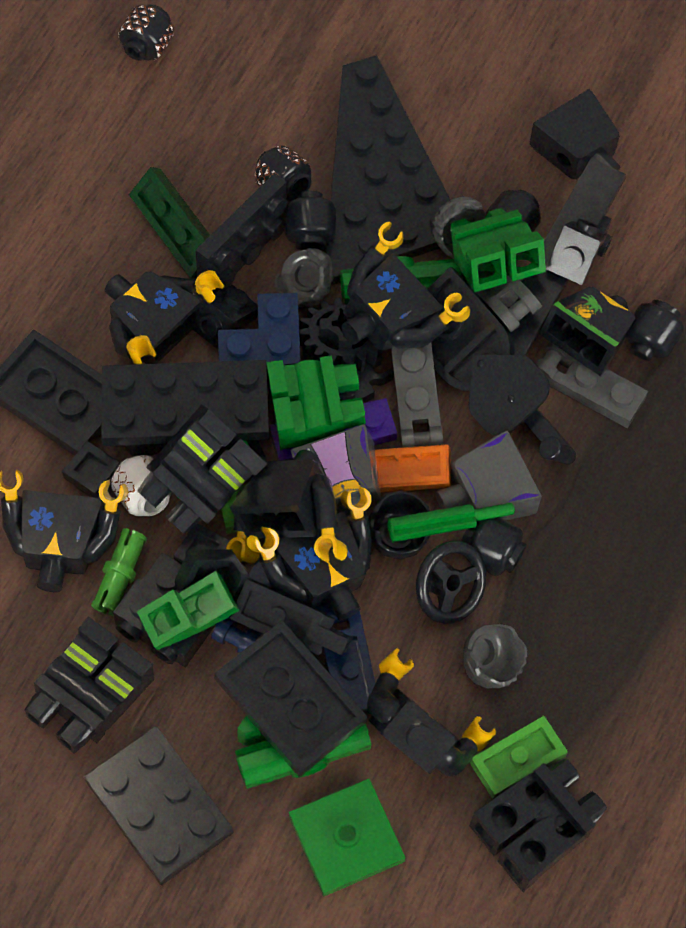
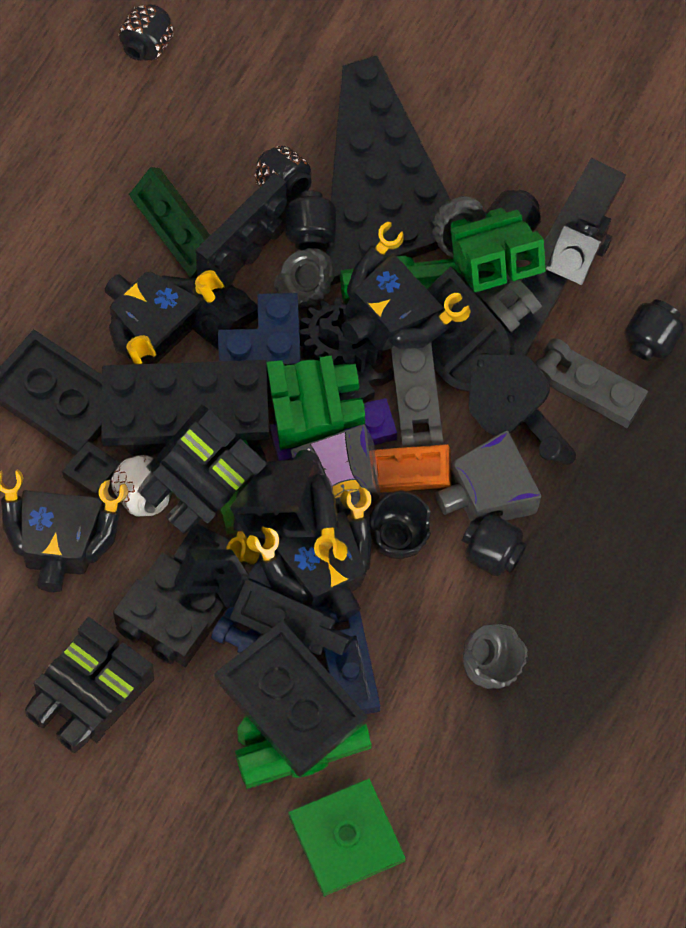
(119, 571): bright green pin -> none
(159, 805): black plate -> none
(188, 612): green slope -> none
(415, 729): black torso -> none
(443, 520): green axle -> none
(445, 582): black piece -> none
(518, 756): bright green plate -> none
(552, 813): black hips -> none
(575, 135): black torso -> none
(589, 327): black torso -> none

